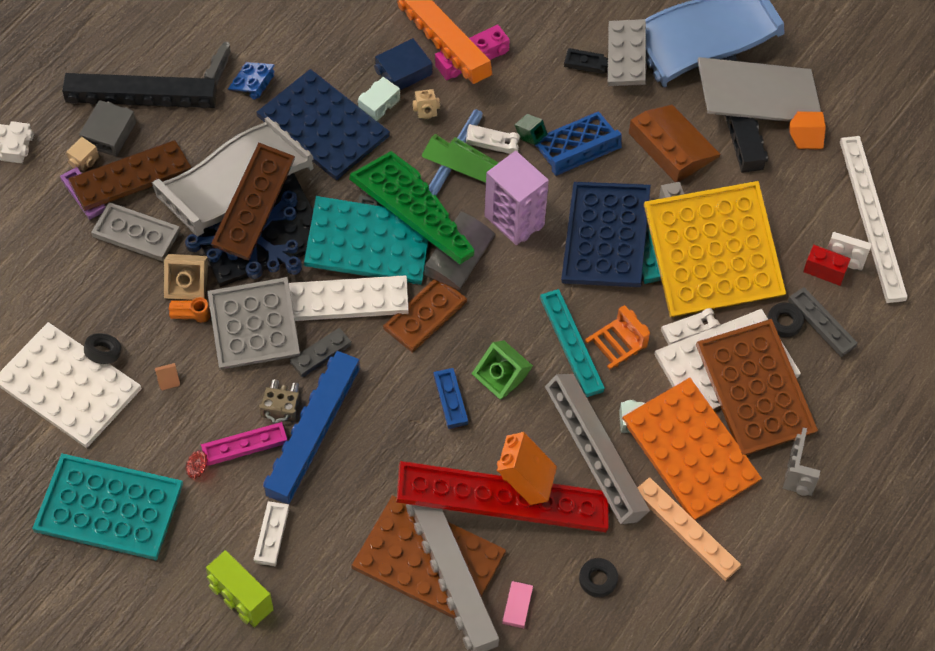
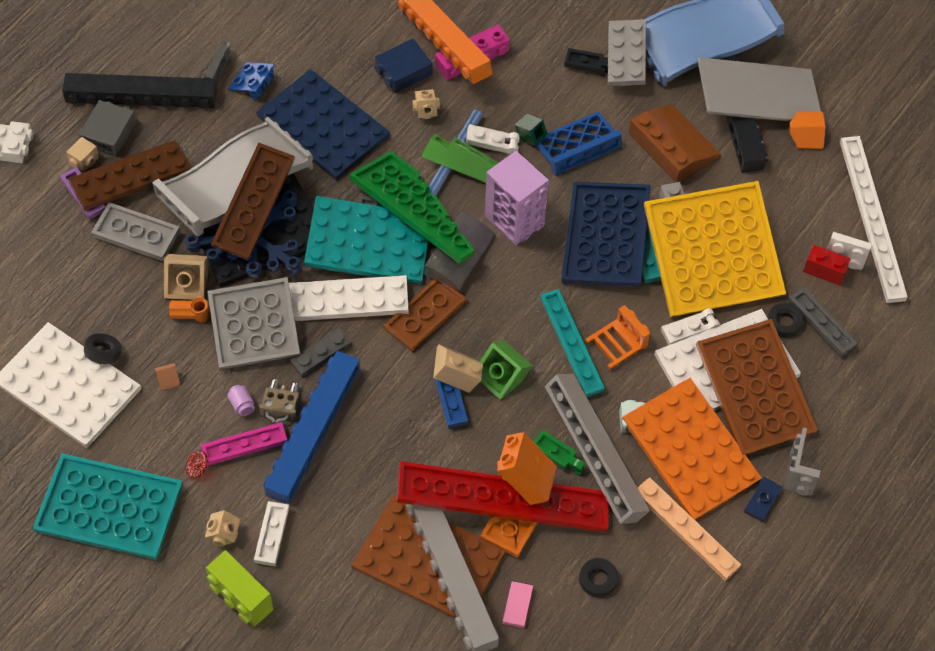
(222, 528): none -> tan brick
(241, 400): none -> lavender brick
(379, 98): light aqua brick -> none
(457, 369): none -> tan slope
(508, 534): none -> orange plate
(559, 452): none -> green plate
(763, 499): none -> dark blue plate

